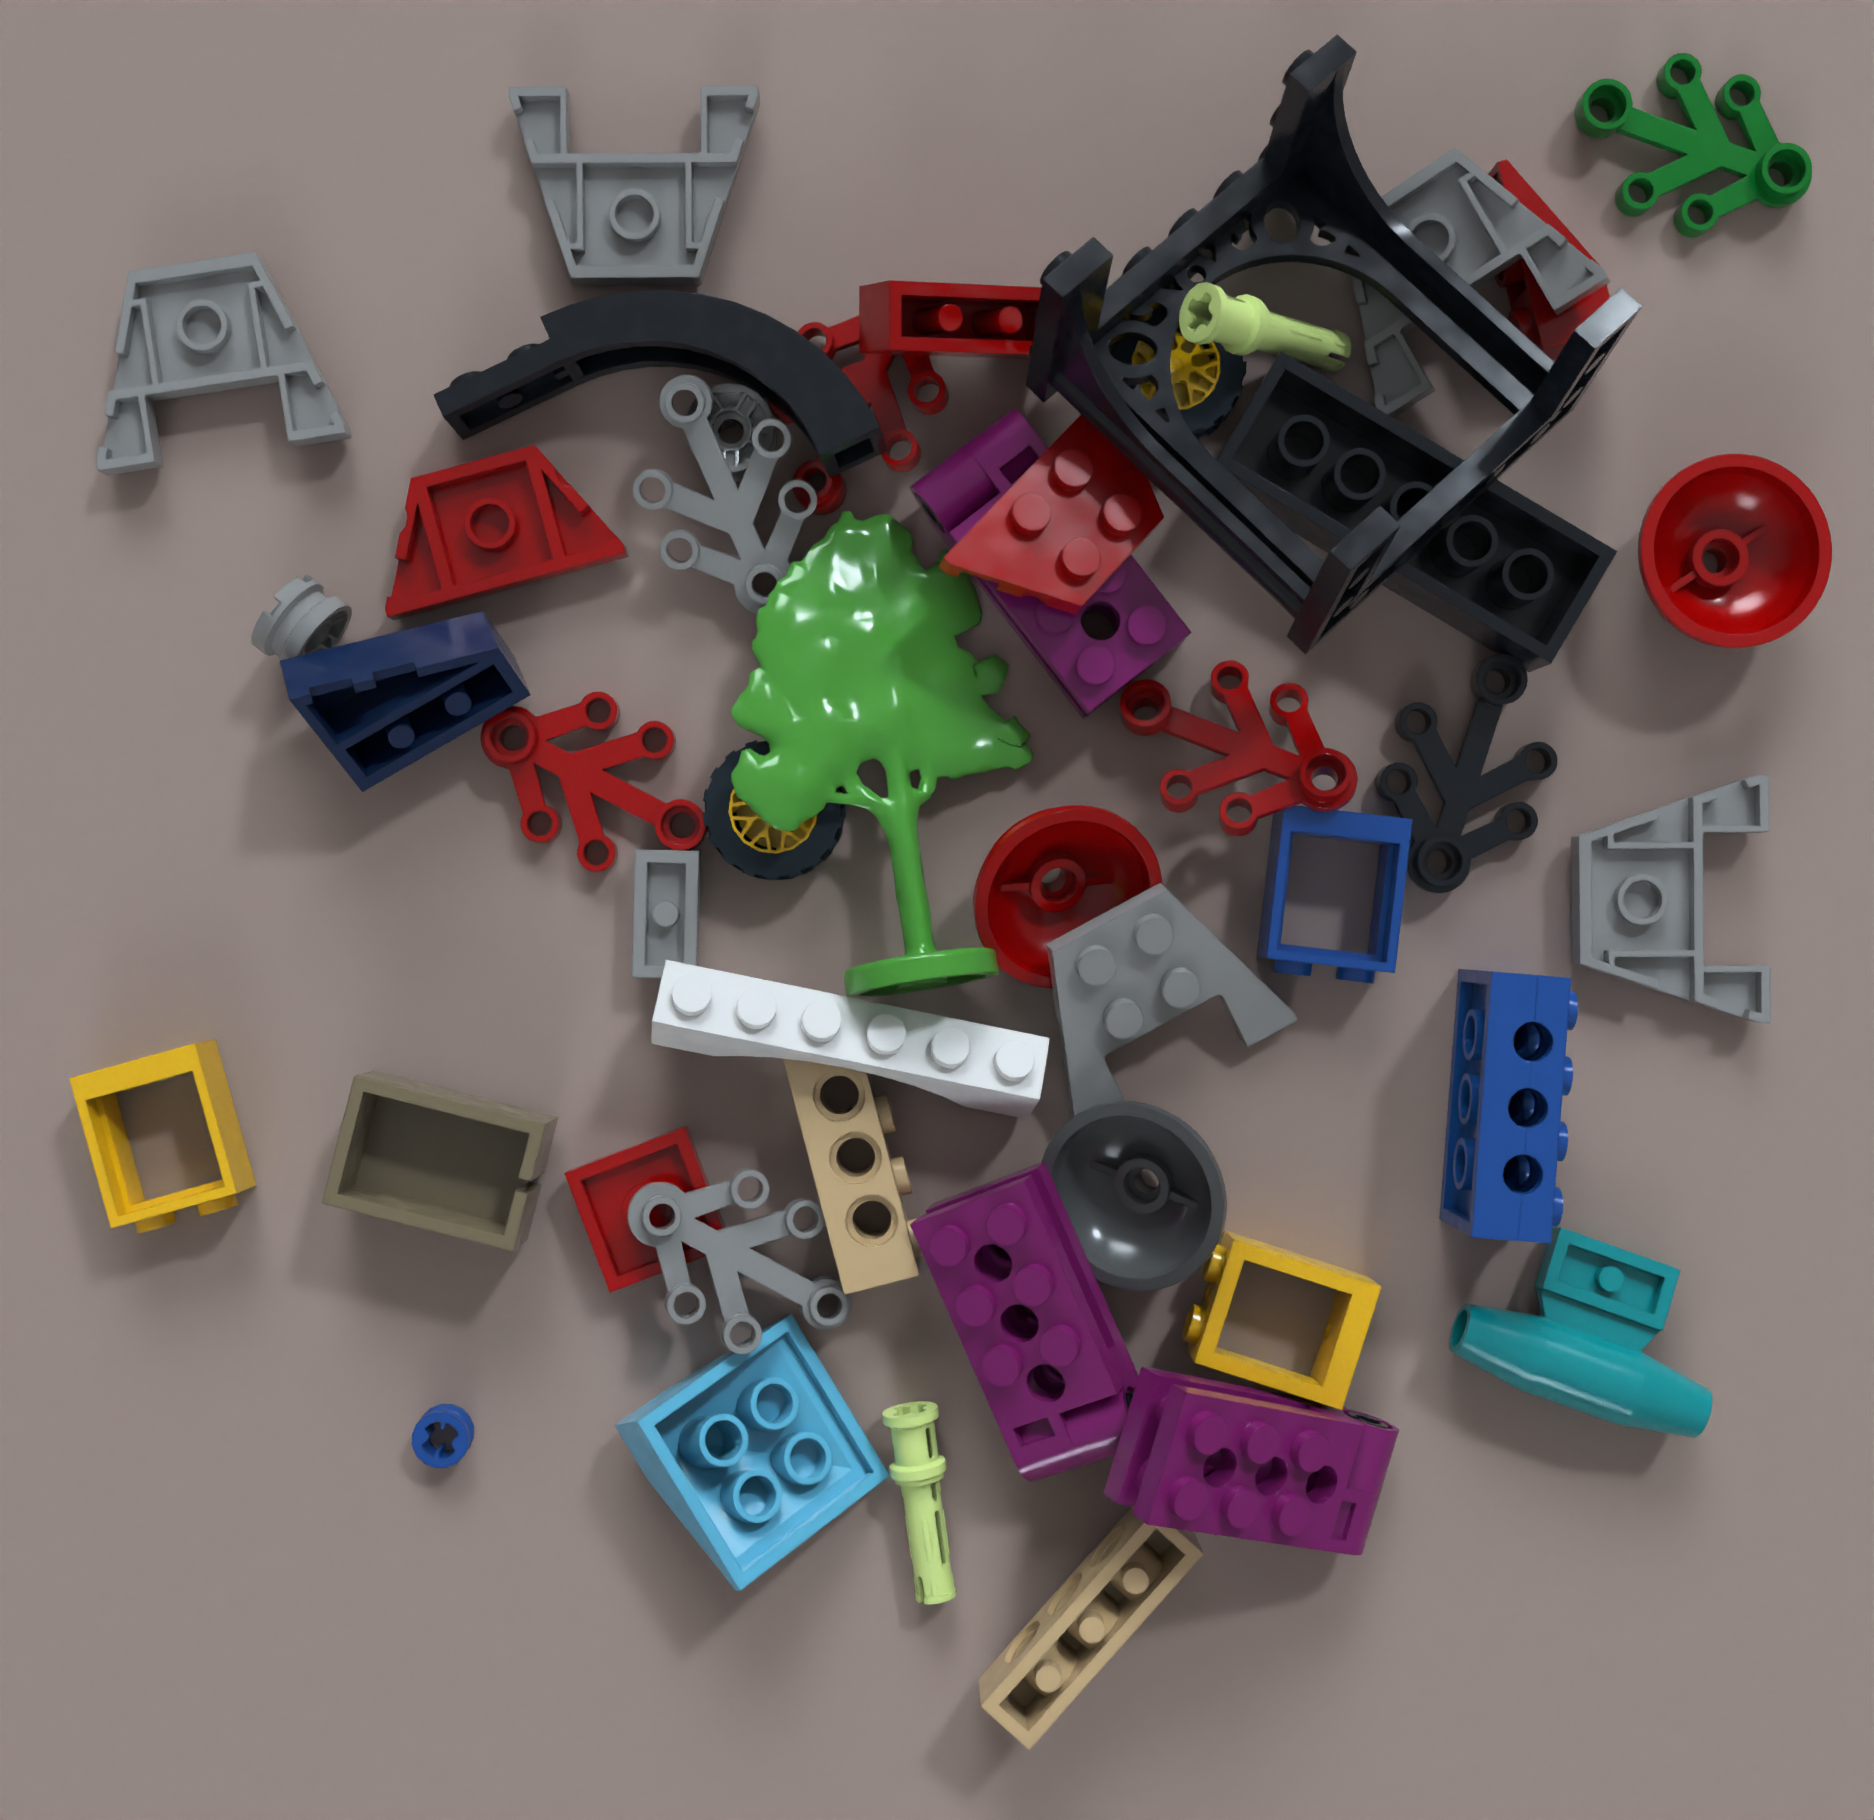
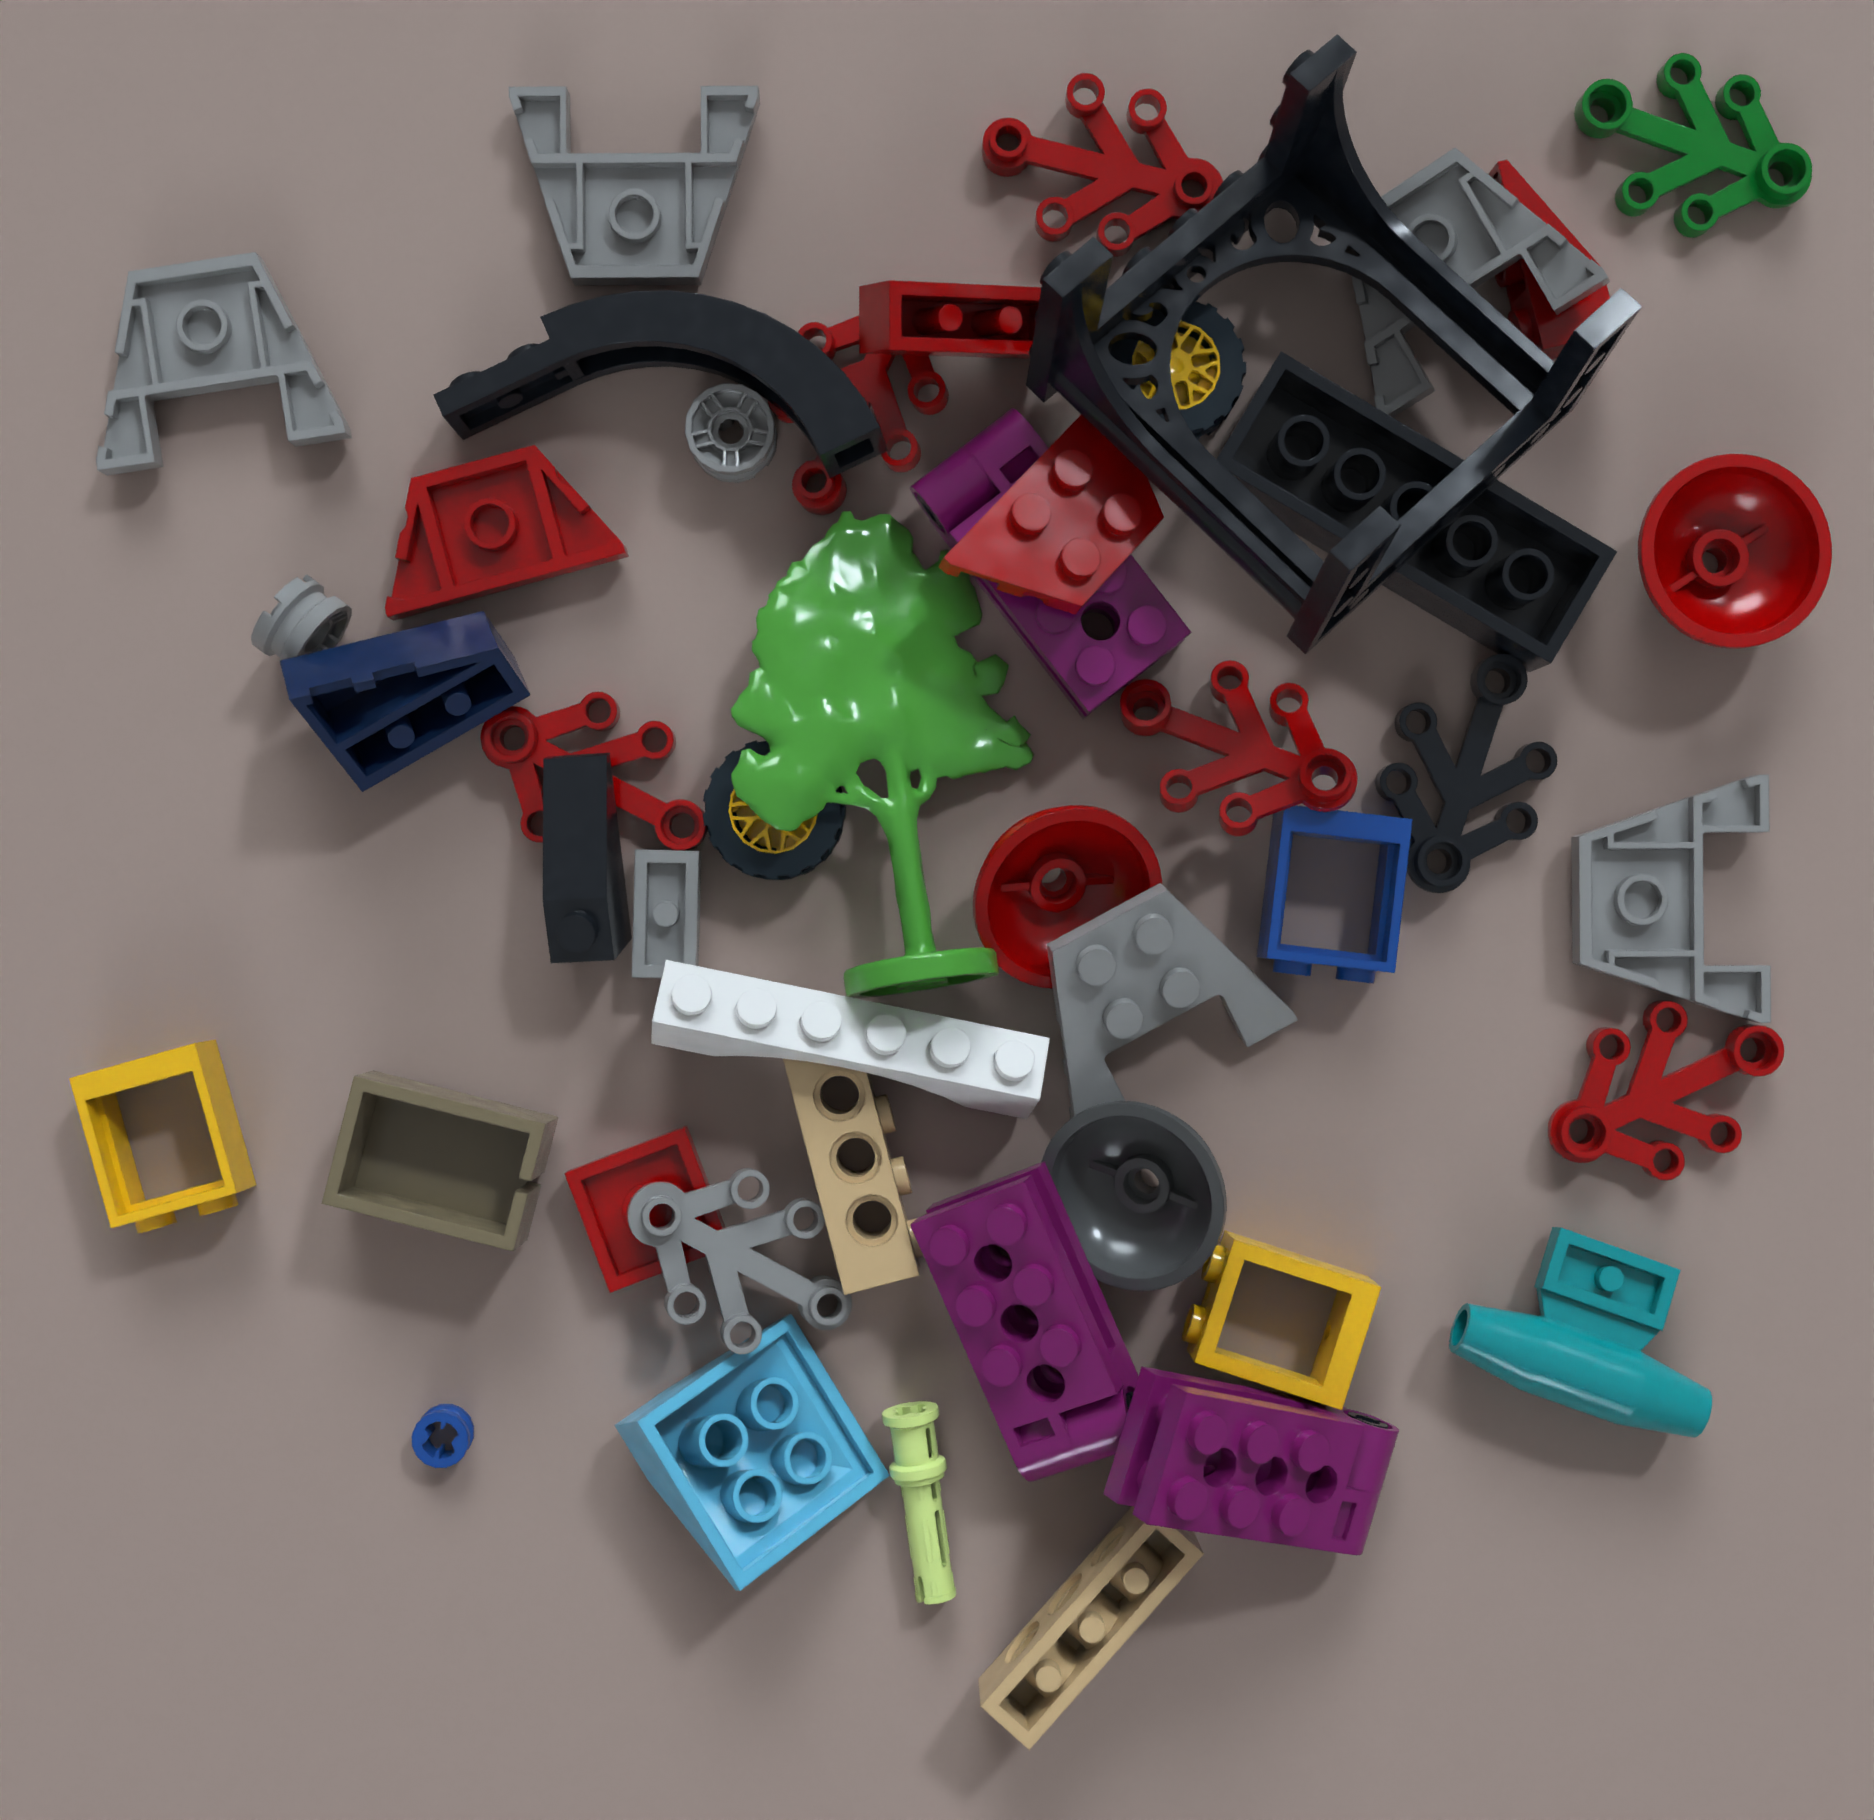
(582, 861): none -> black slope
(732, 508): light grey plant -> none
(1112, 170): none -> red plant
(1247, 326): yellowish green pin -> none
(1482, 1129): blue brick -> none
(1652, 1095): none -> red plant

